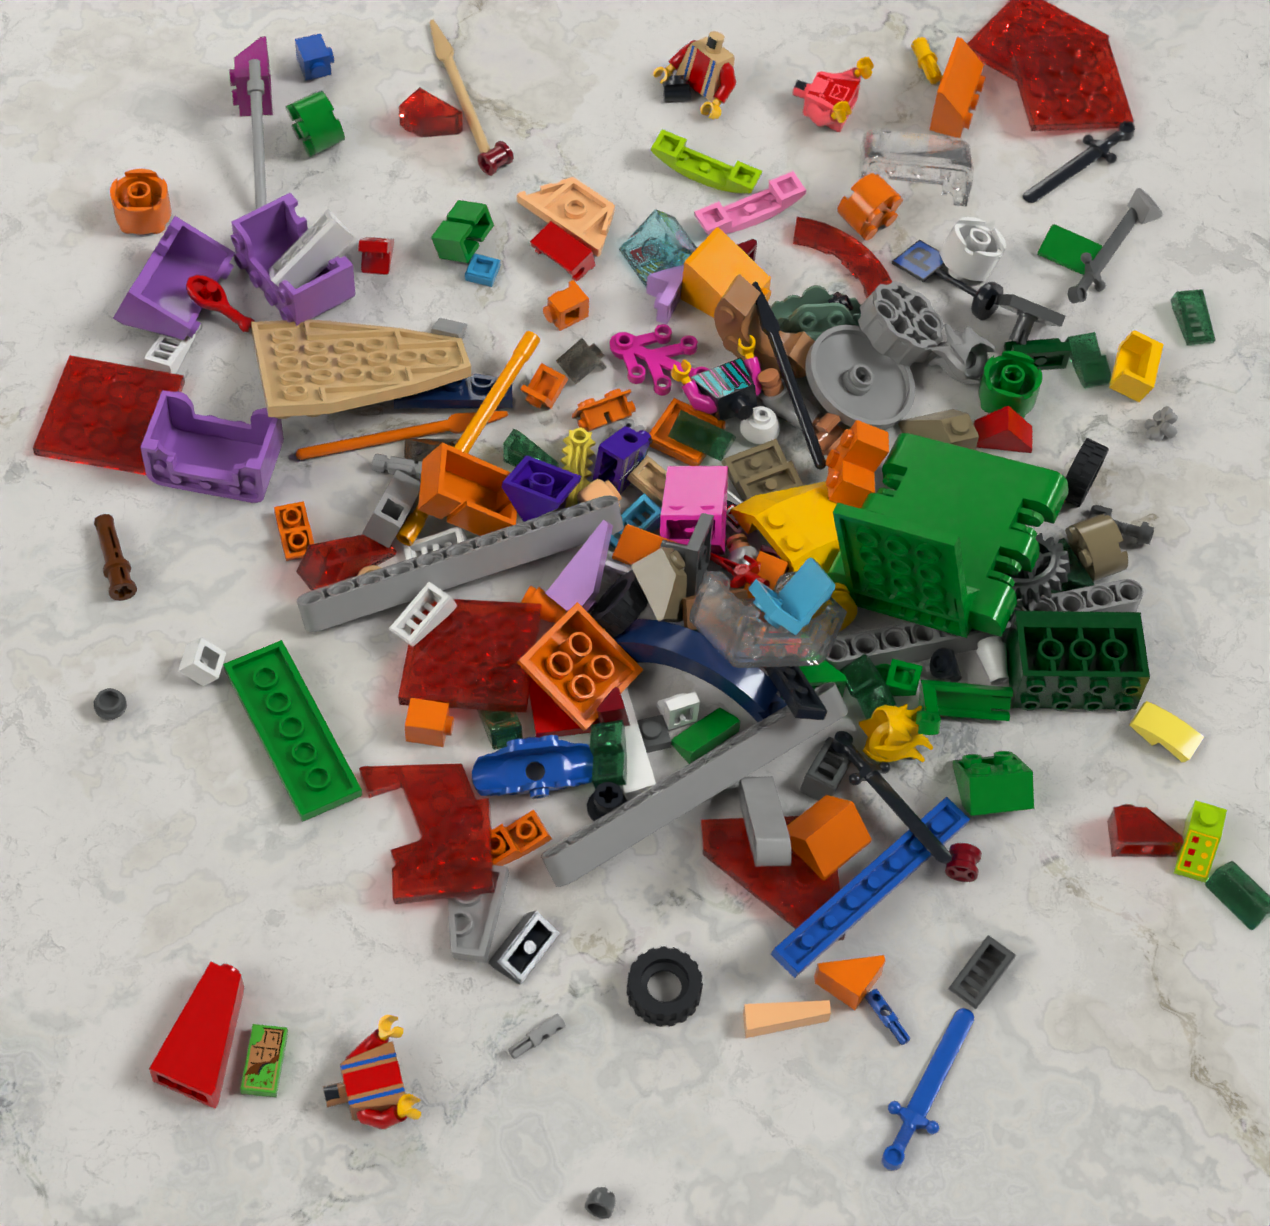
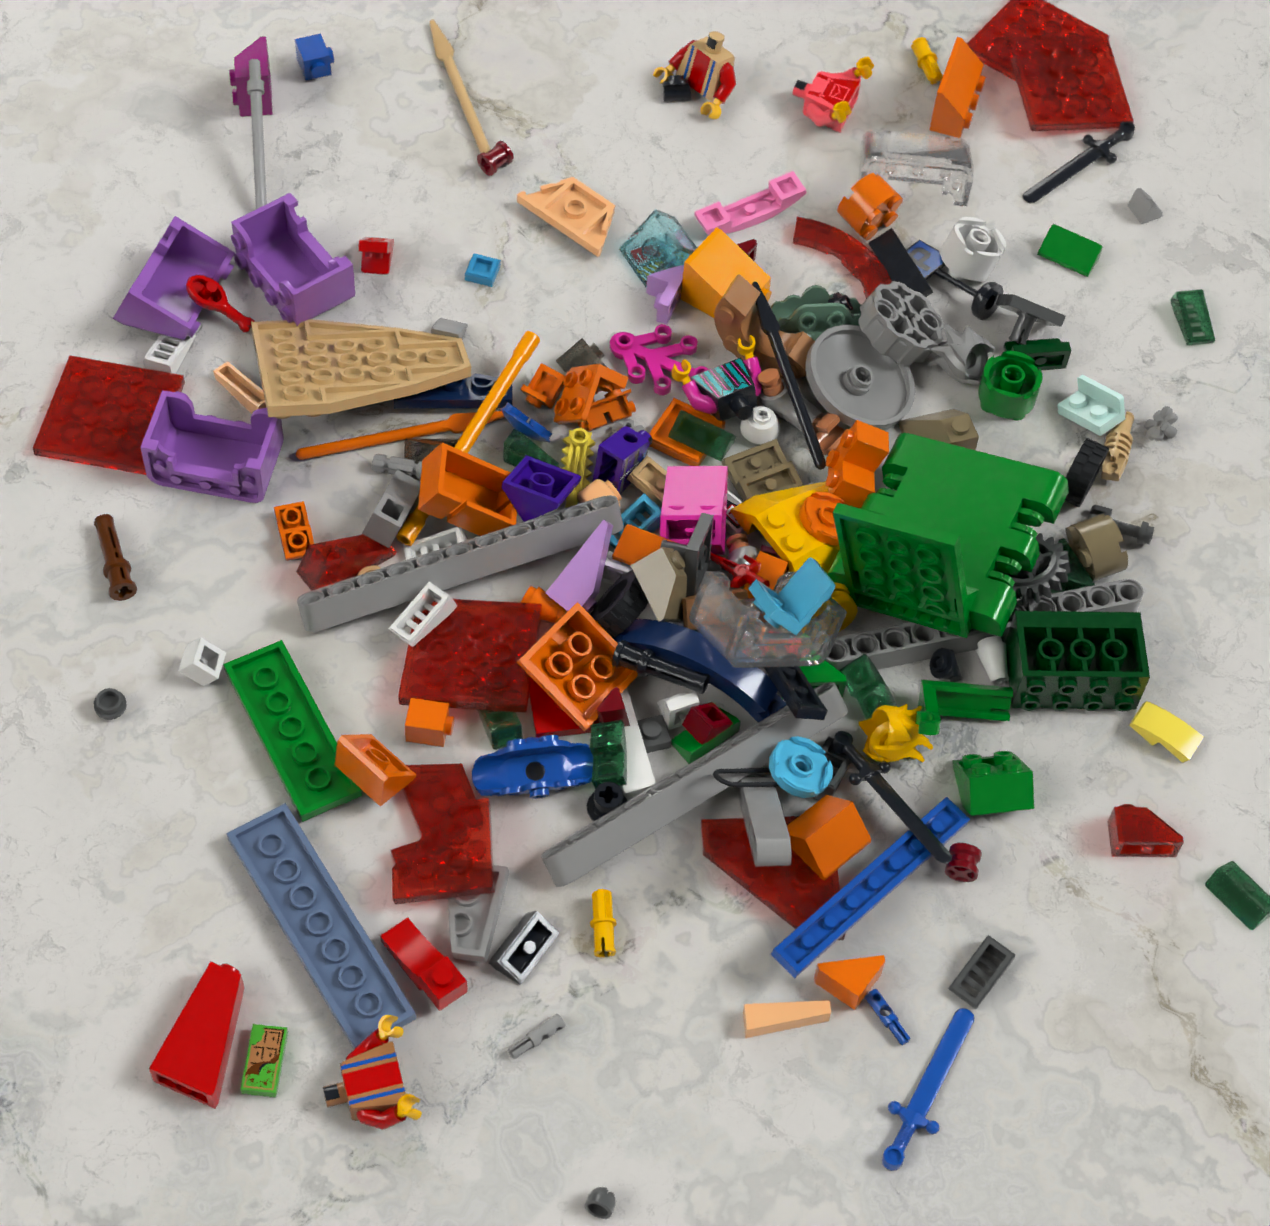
(141, 202): orange brick -> none
(240, 387): none -> light nougat piece
(311, 251): white slope -> none
(315, 123): green brick -> none
(319, 924): none -> sand blue plate
(372, 766): none -> orange slope
(424, 964): none -> red slope
(429, 115): clear red slope -> none
(463, 223): green piece -> none
(518, 838): orange slope -> none
(531, 429): none -> blue dish
(564, 250): red hinge -> none
(567, 306): orange brick -> none
(580, 387): none -> orange bracket
(603, 923): none -> yellow axle
(646, 664): none -> black pin
(659, 1011): black tyre -> none
(702, 168): lime slope -> none
(706, 722): none -> dark red slope
(743, 784): none -> black piece
(805, 755): none -> medium azure plate
(818, 518): none -> orange tile
(898, 262): none -> black tile
(901, 677): green slope -> none
(1004, 431): red slope -> none
(1087, 360): clear green slope -> none
(1093, 268): dark grey sword -> none
(1093, 406): none -> light aqua bracket
(1119, 444): none -> tan hinge
(1136, 366): yellow panel -> none
(1201, 839): lime slope -> none

